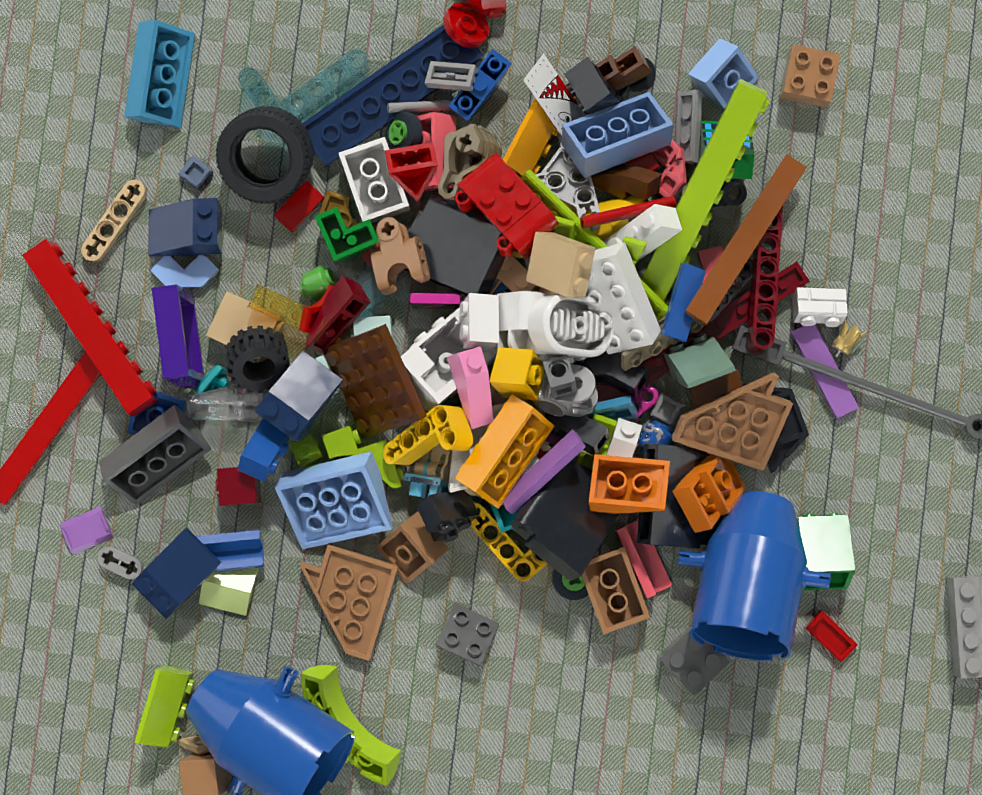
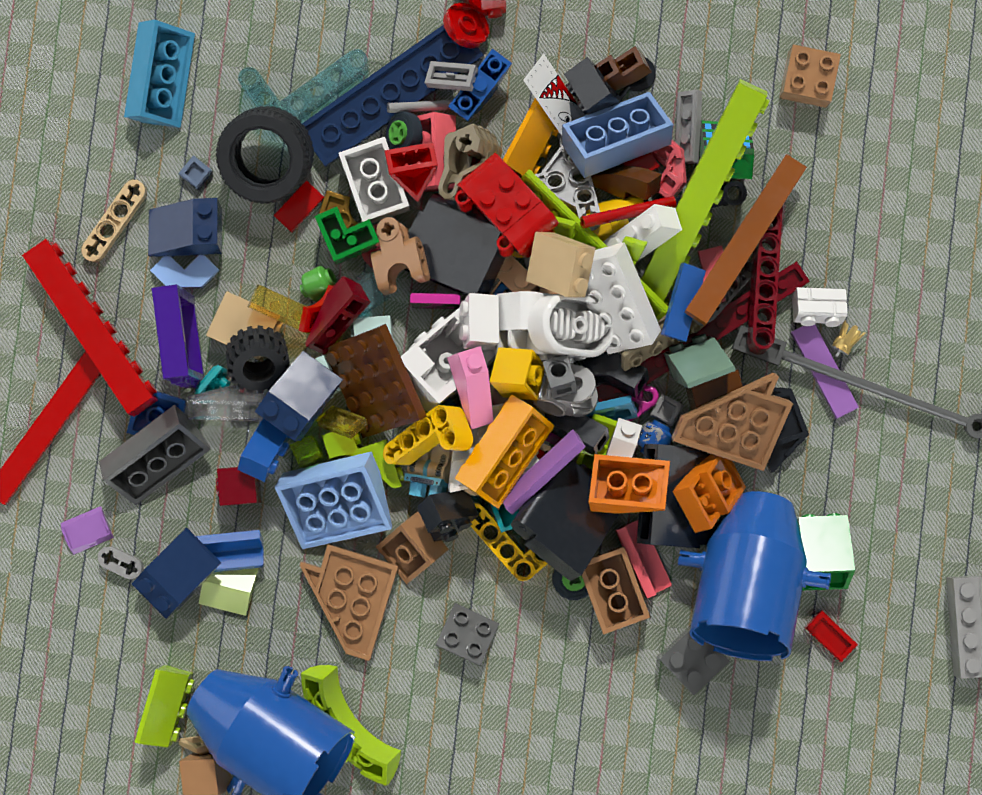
(341, 422): none -> clear yellow tile
(720, 72): light blue slope -> none

